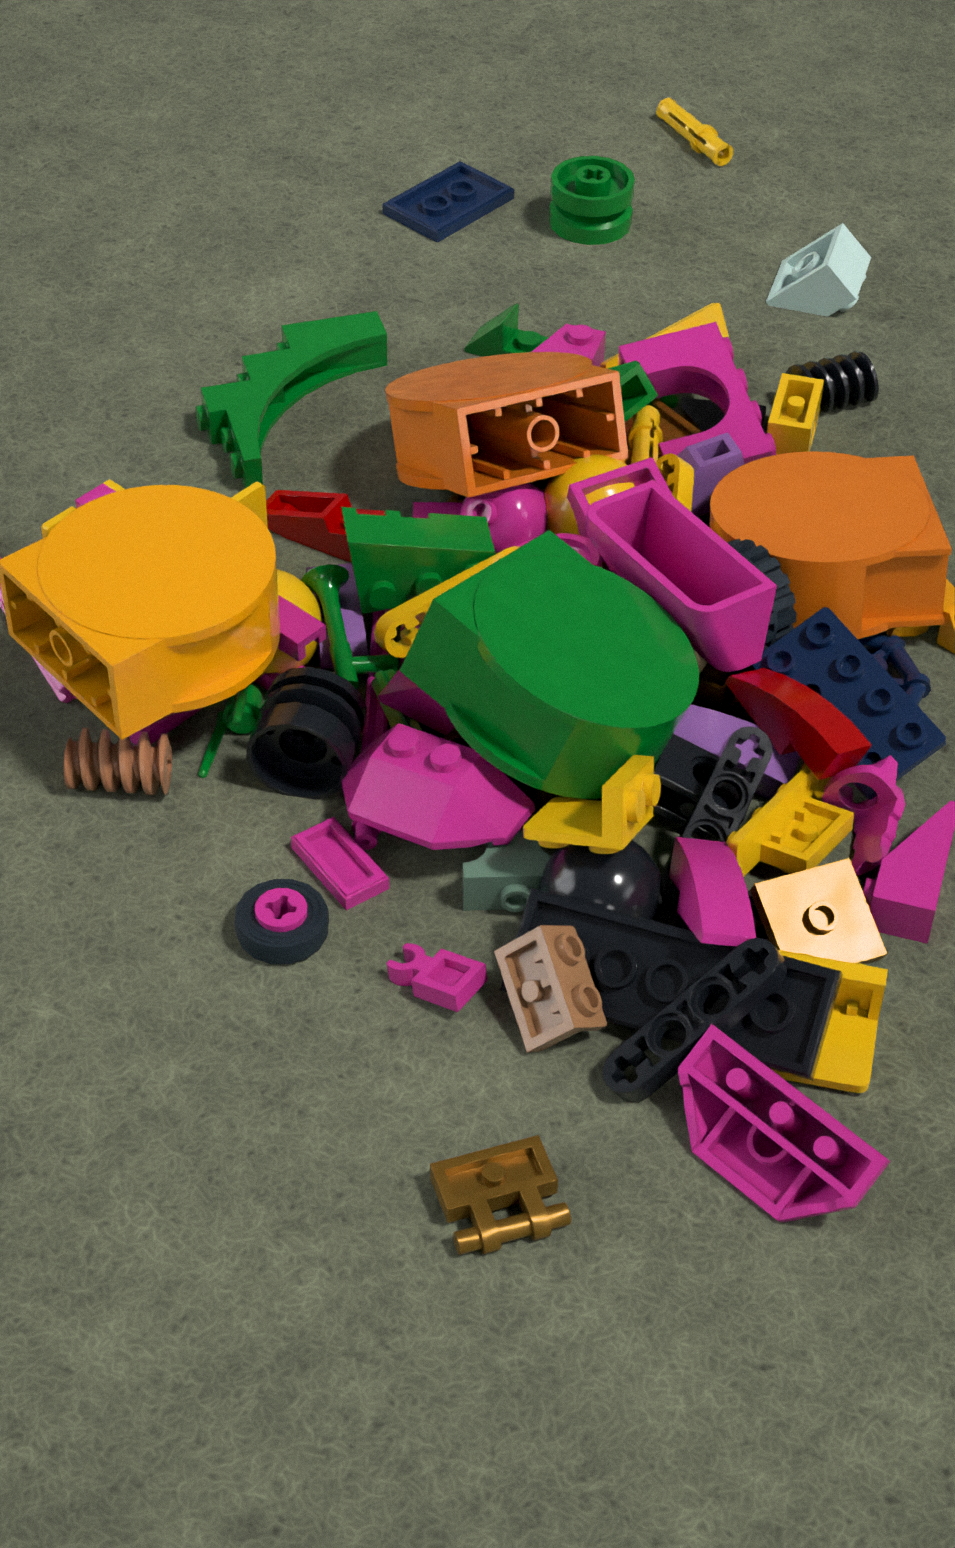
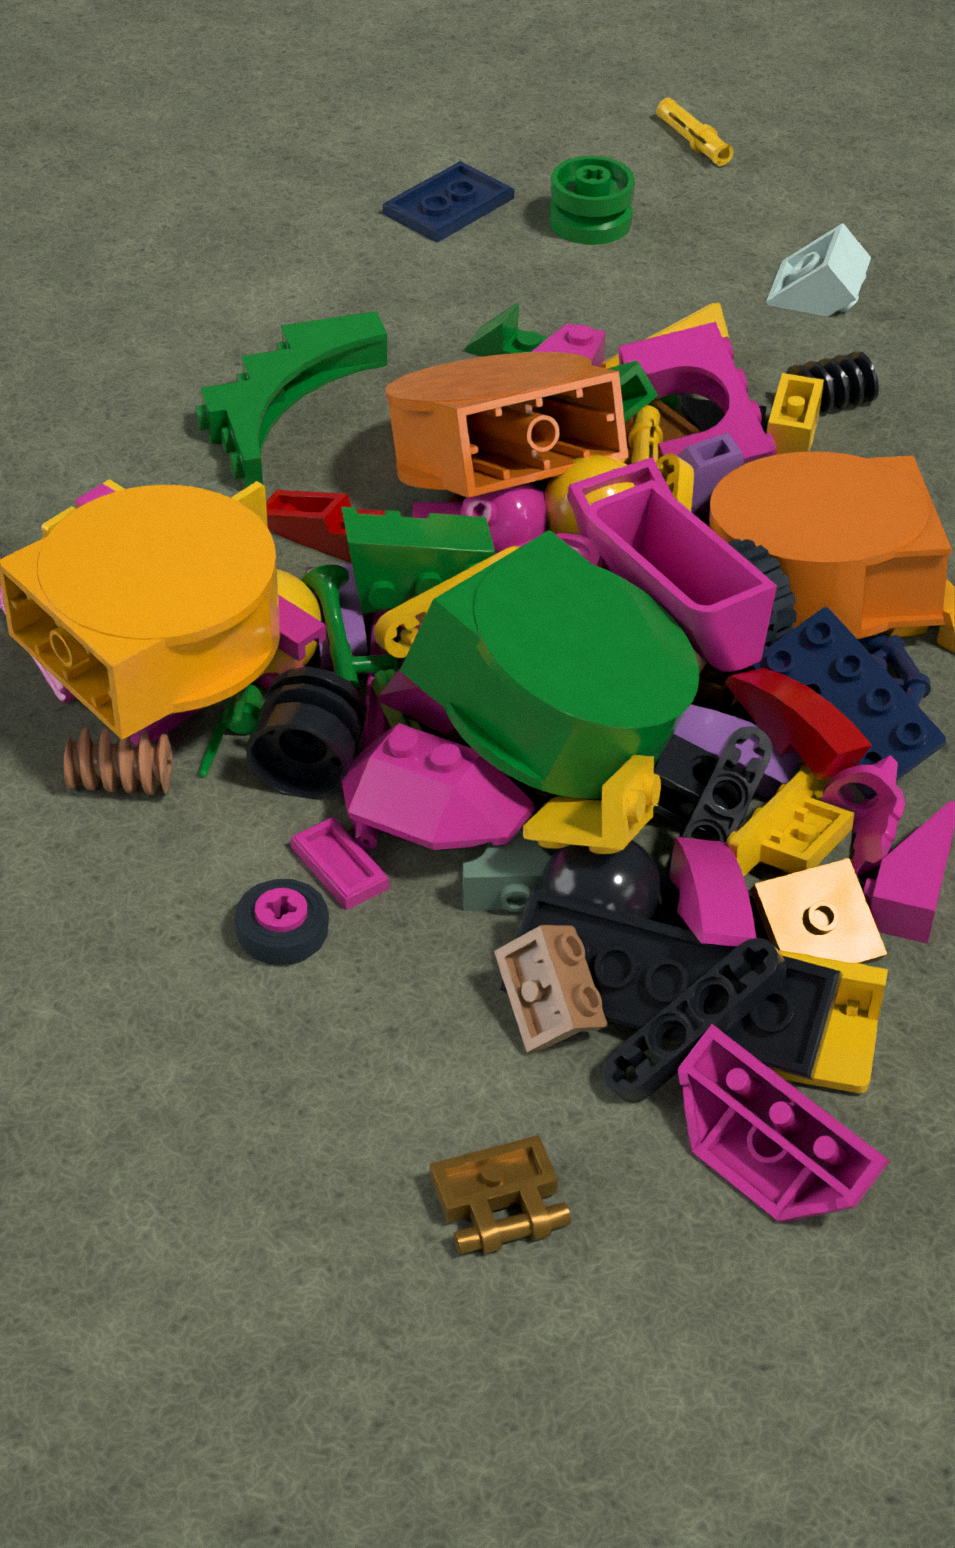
(442, 979): dark pink plate -> none

